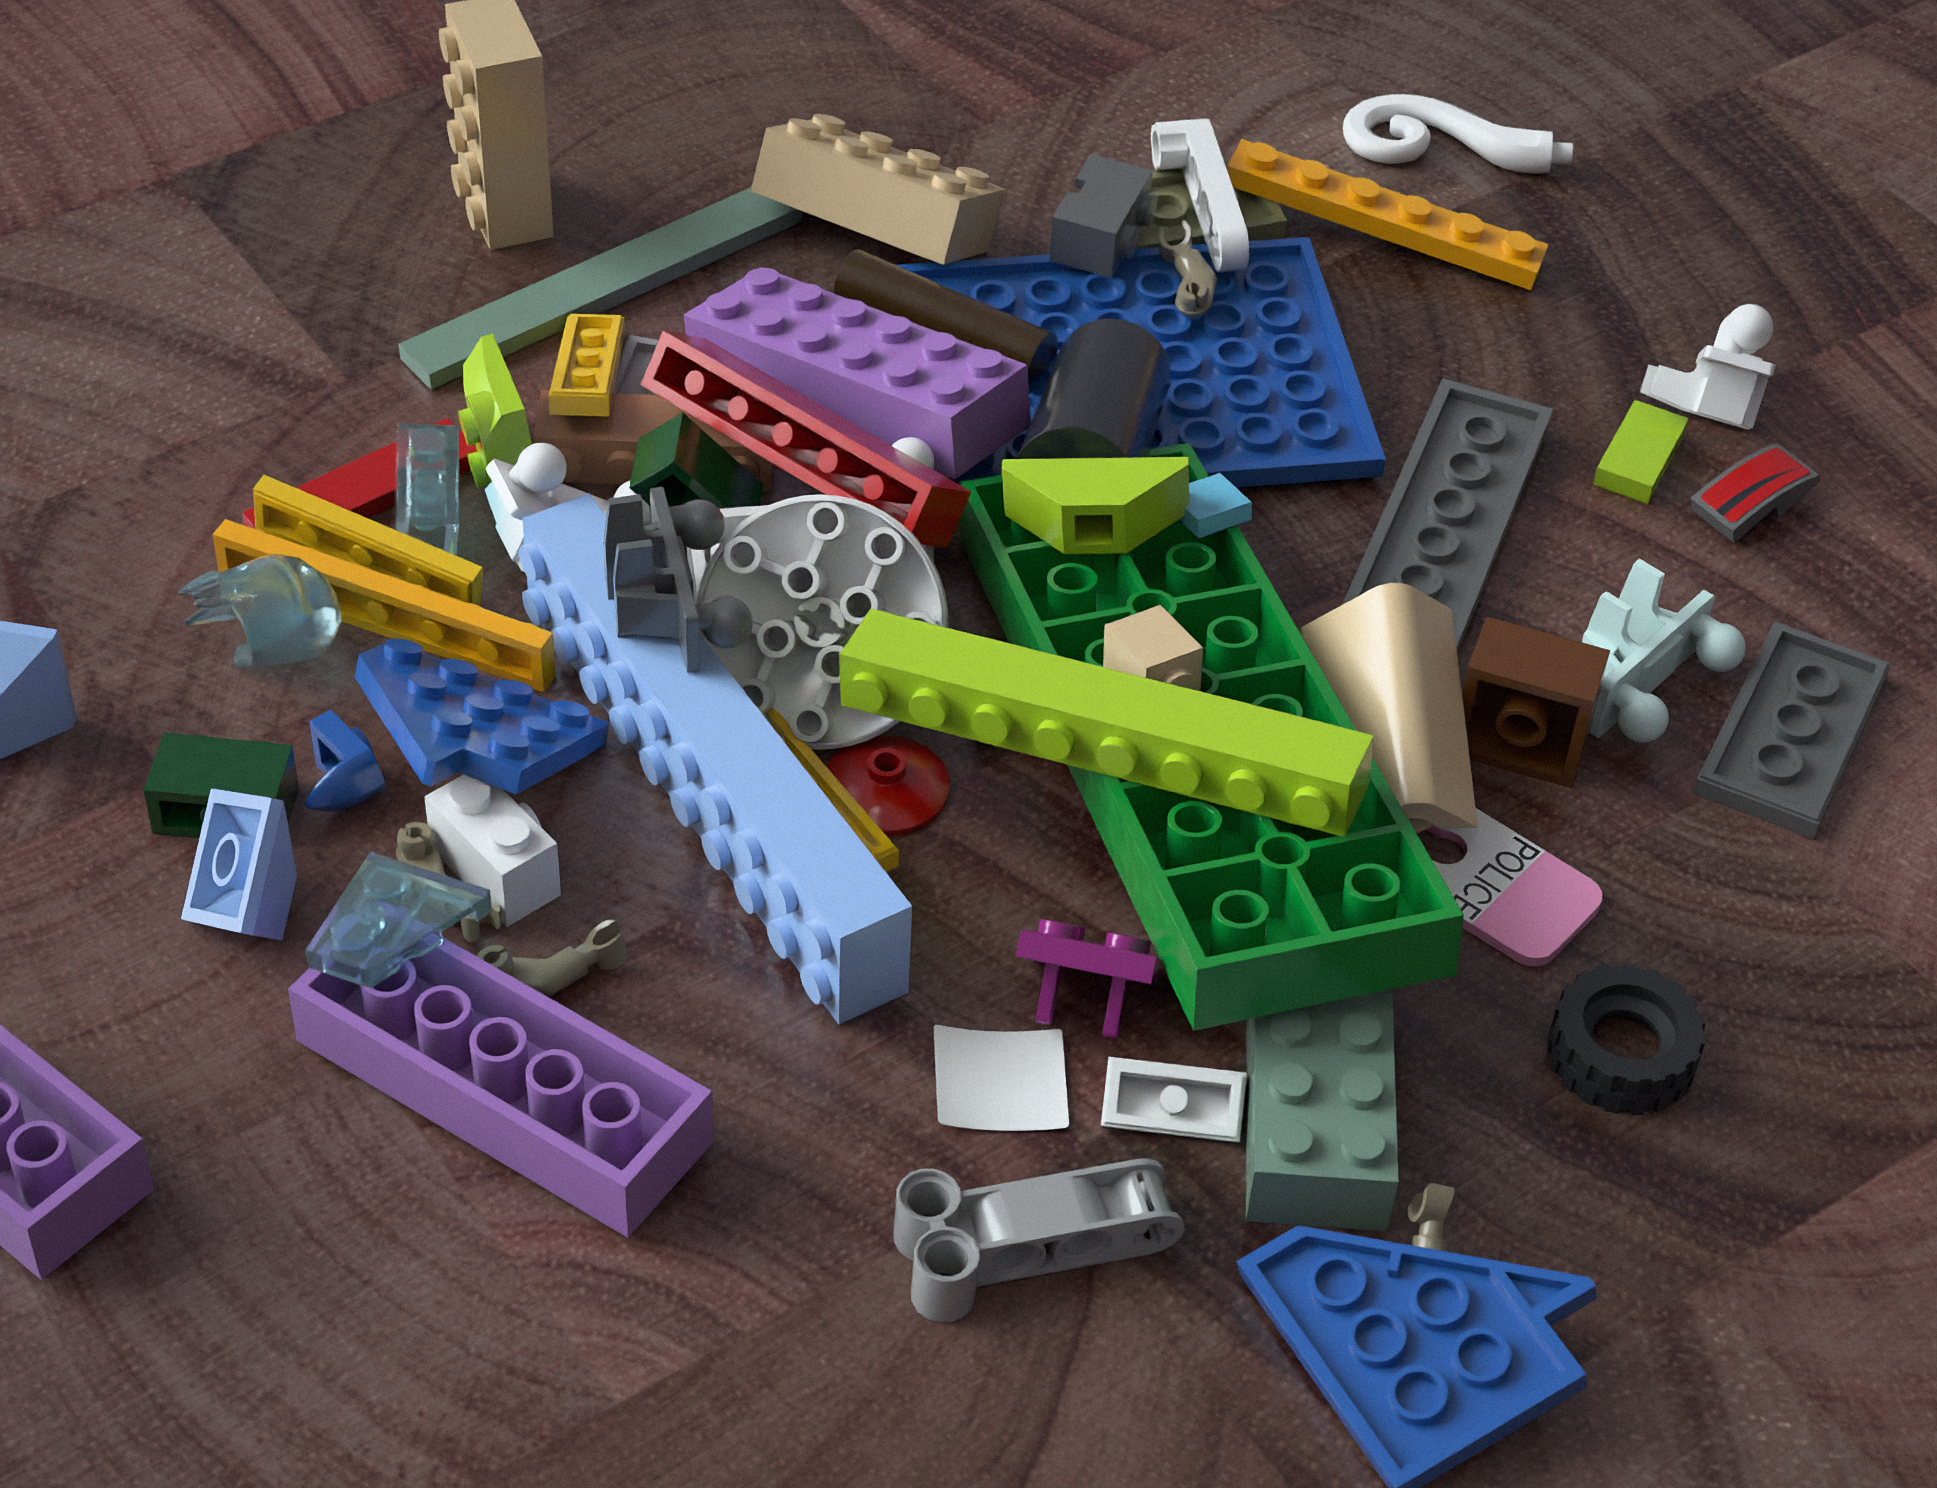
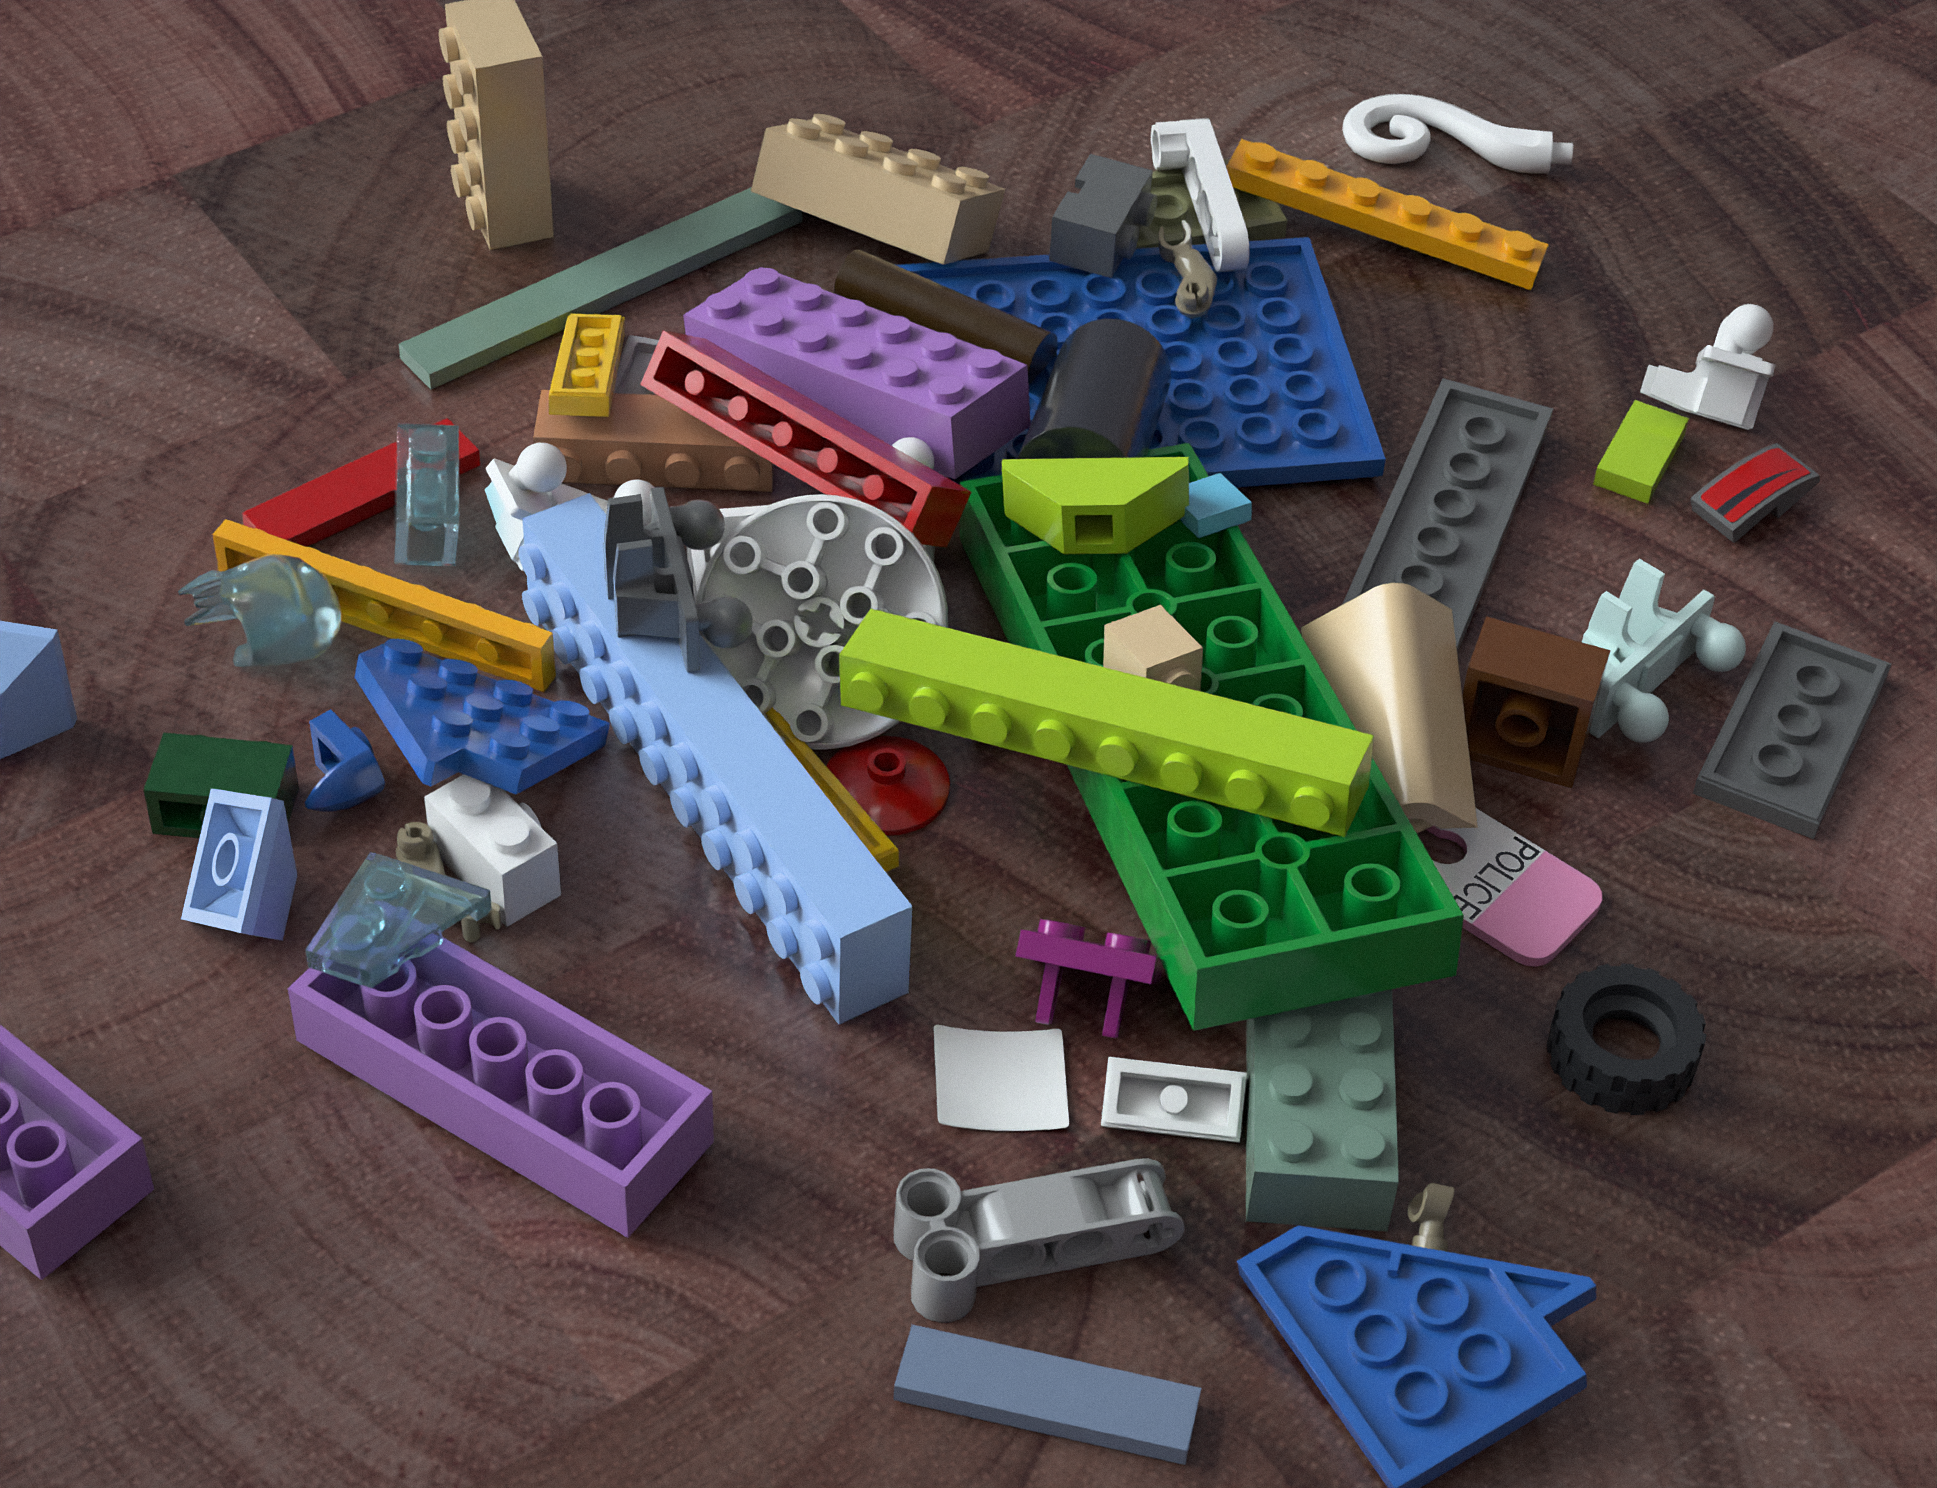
(359, 540): yellow tile -> none
(494, 411): lime slope -> none
(603, 948): dark tan arm -> none
(691, 468): dark green brick -> none
(1047, 1394): none -> sand blue tile

